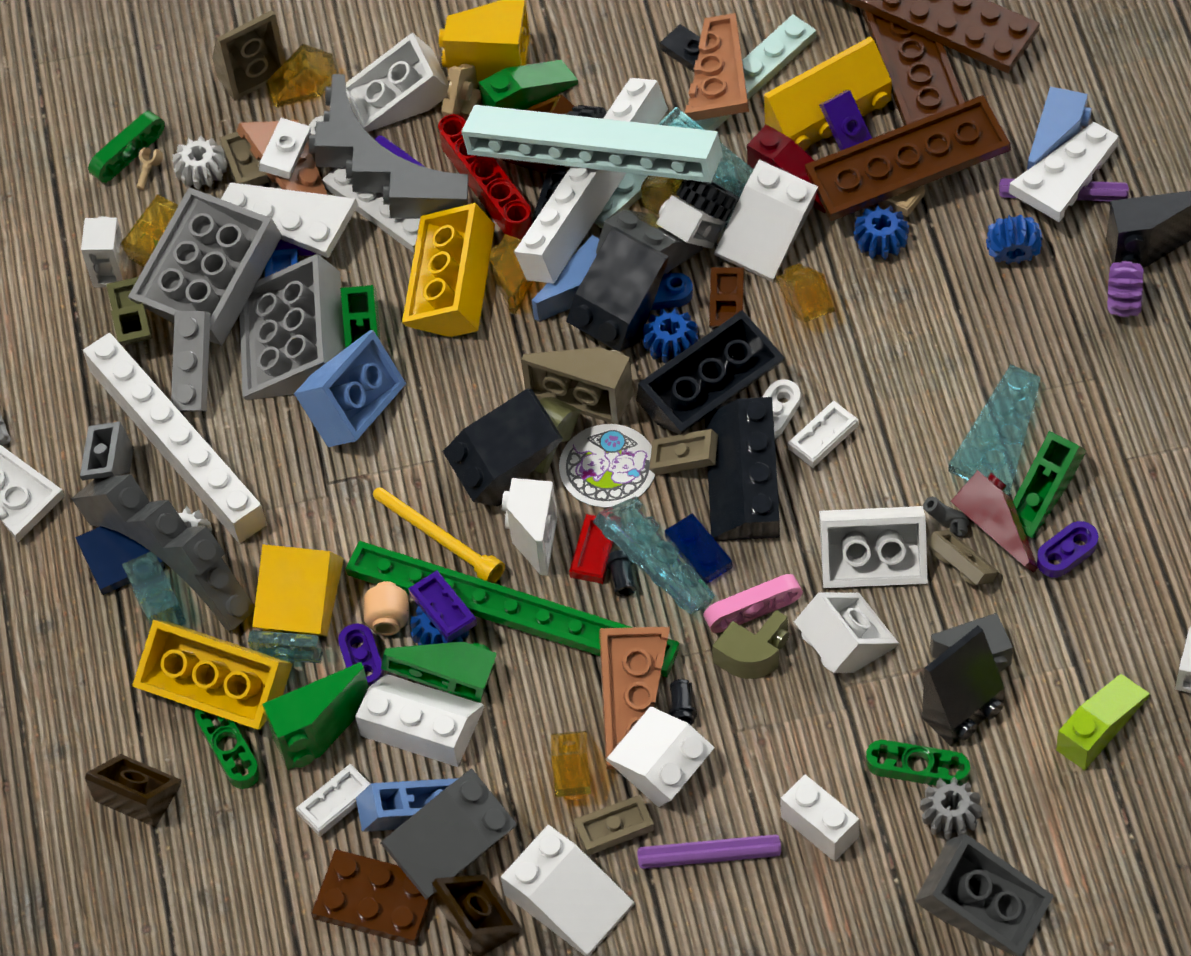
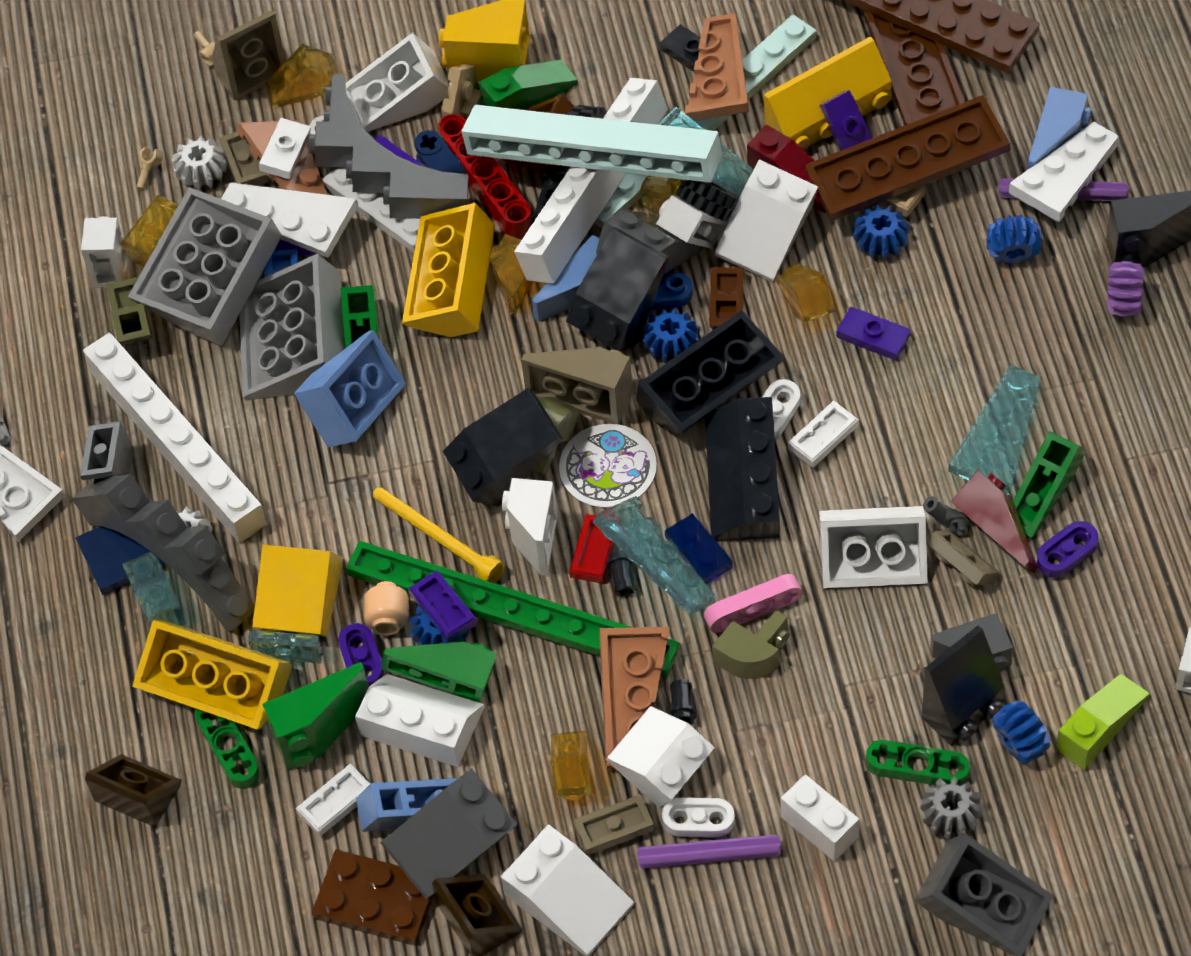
(118, 155): green beam -> none
(190, 360): light grey plate -> none
(207, 51): none -> tan hand
(435, 153): none -> dark blue piece
(683, 452): dark tan plate -> none
(698, 815): none -> white plate
(844, 631): white slope -> none
(873, 333): none -> dark purple plate
(1021, 731): none -> blue gear

